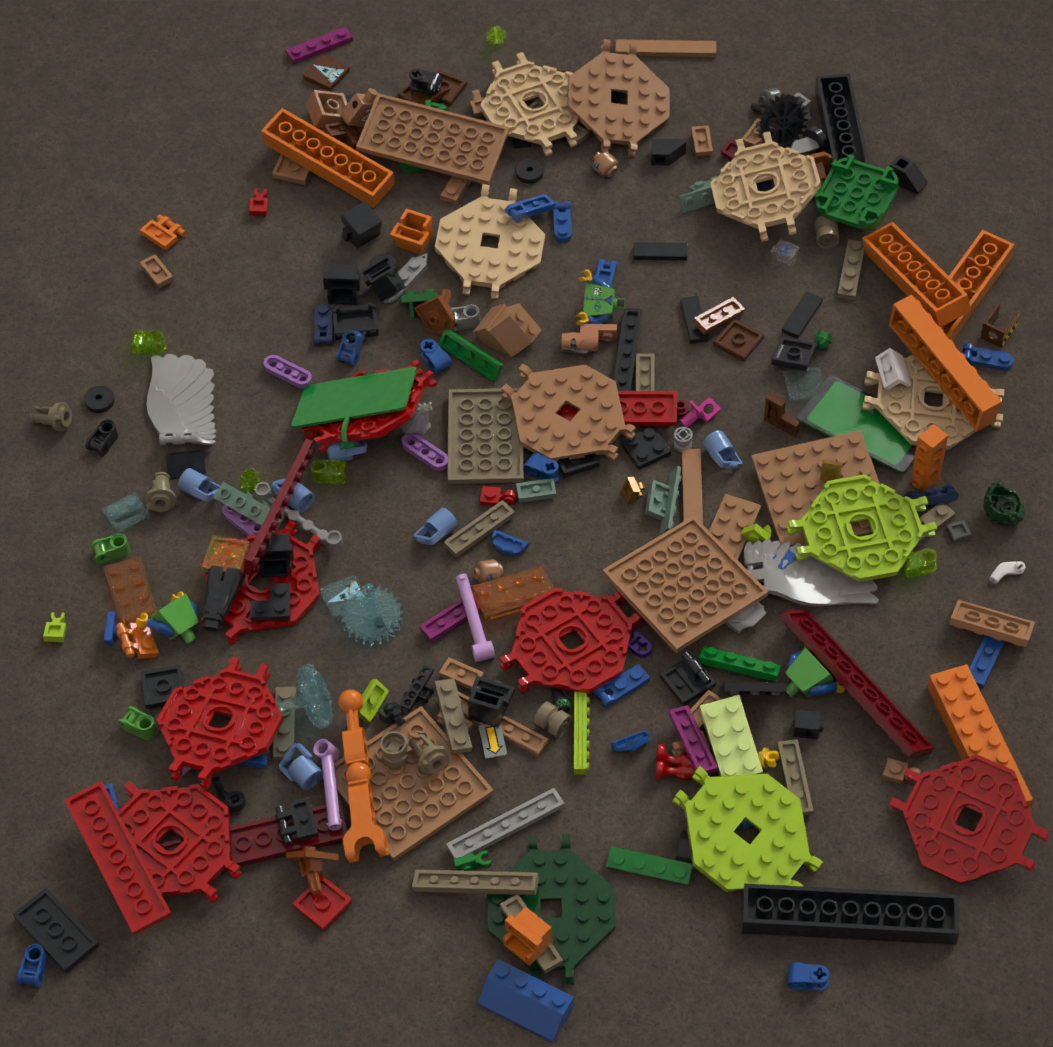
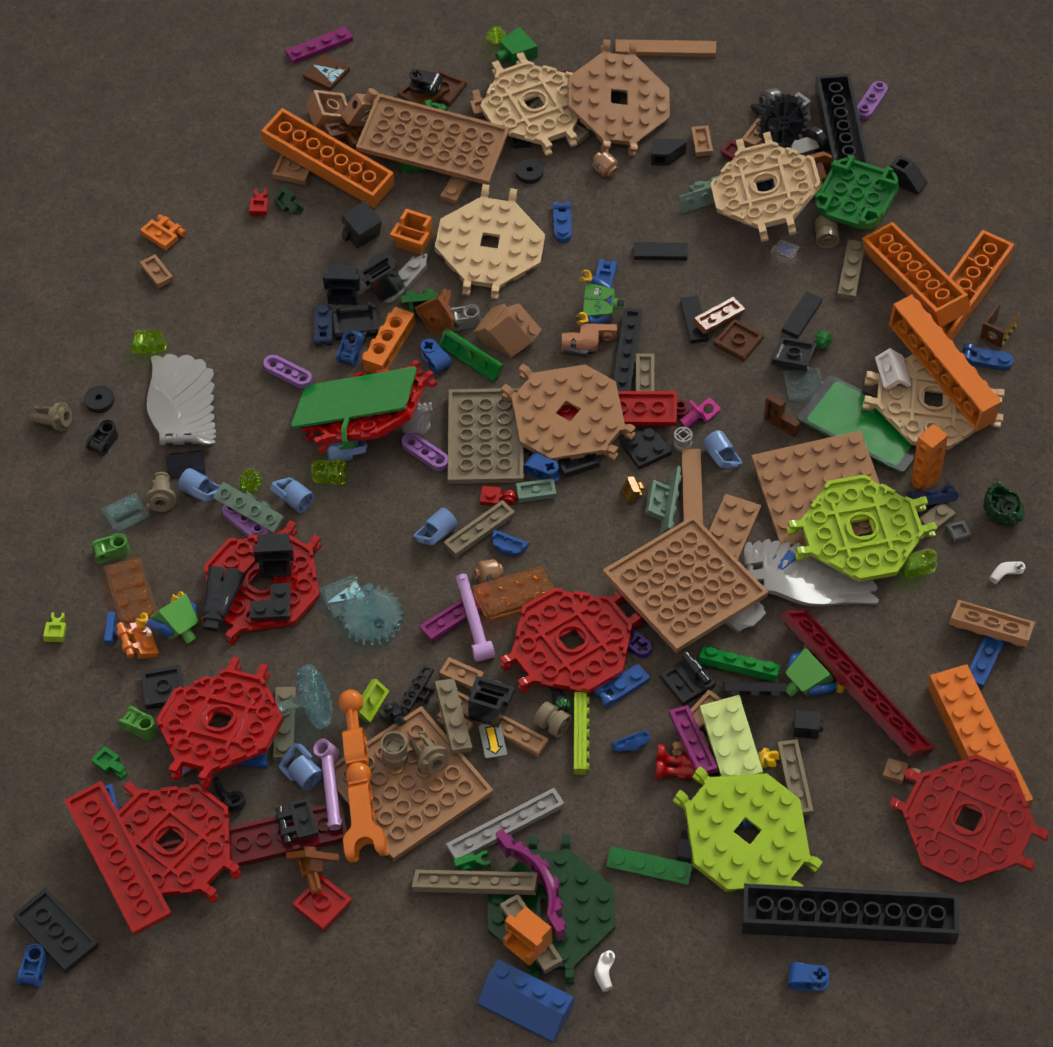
(109, 761): none -> green plate
(226, 553): clear yellow plate -> none
(277, 510): dark red plate -> none
(286, 199): none -> dark green plate
(332, 538): light grey bar -> none
(389, 340): none -> orange brick
(516, 43): none -> green torso
(530, 207): blue plate -> none
(550, 883): none -> magenta piece
(602, 970): none -> white arm
(755, 533): lime plate -> none
(830, 470): pearl gold tile -> none
(872, 100): none -> medium lavender plate

